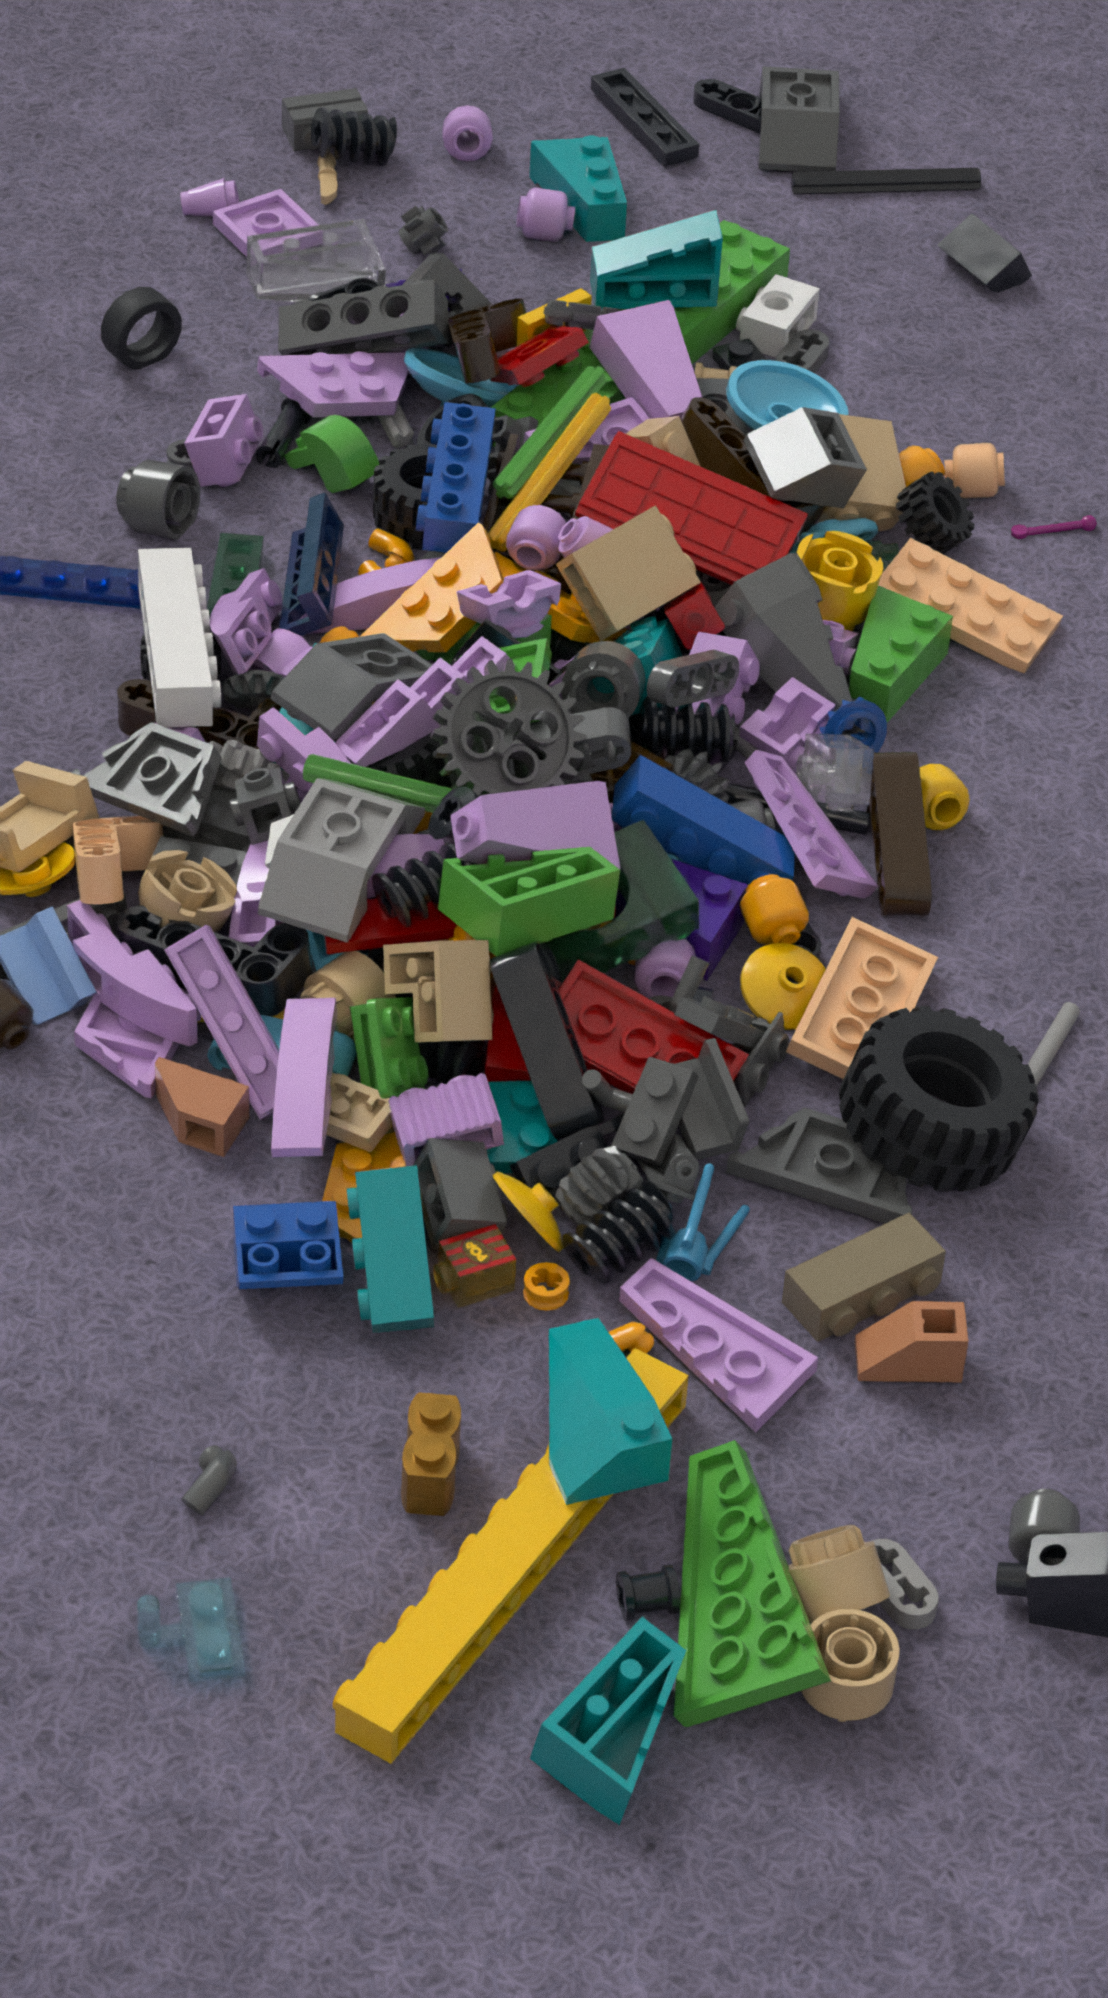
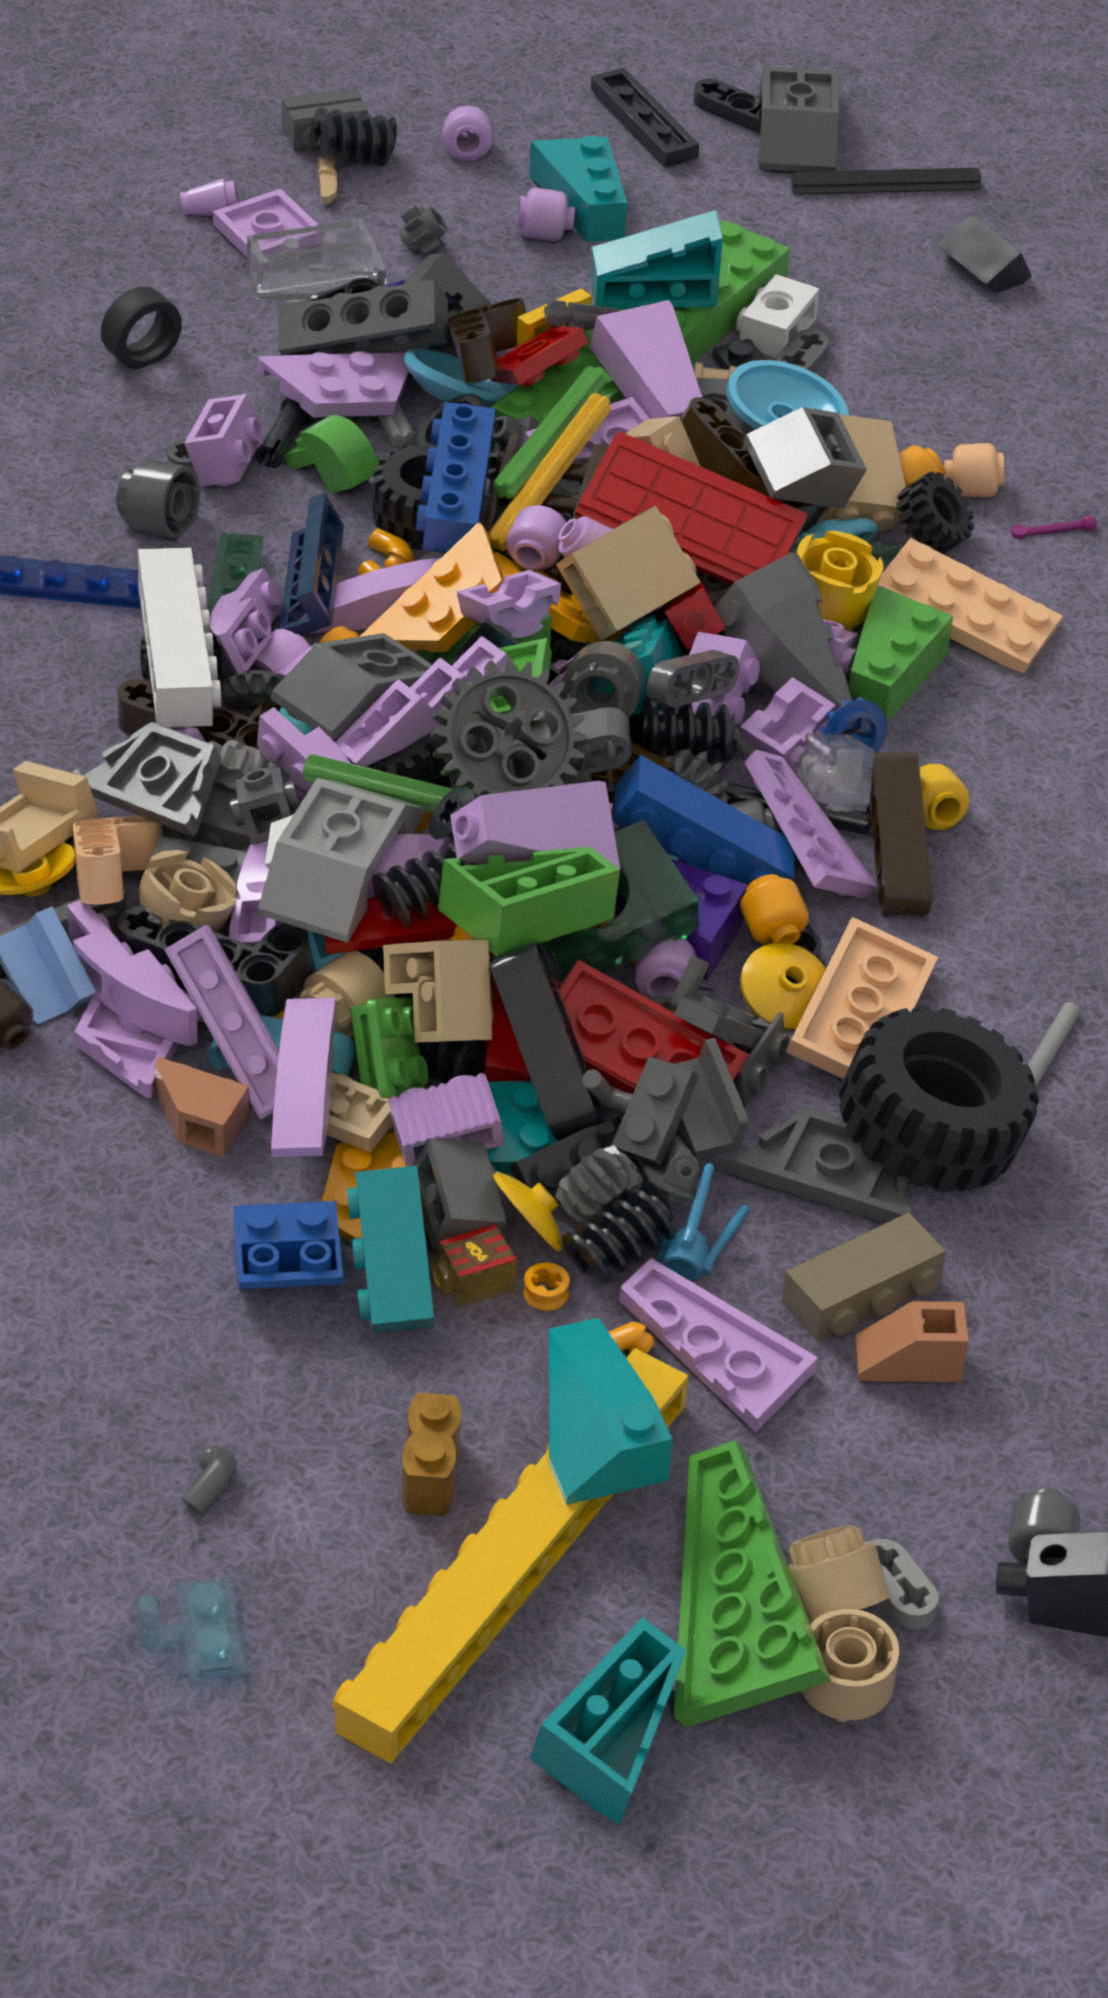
(648, 1592): black bush -> none

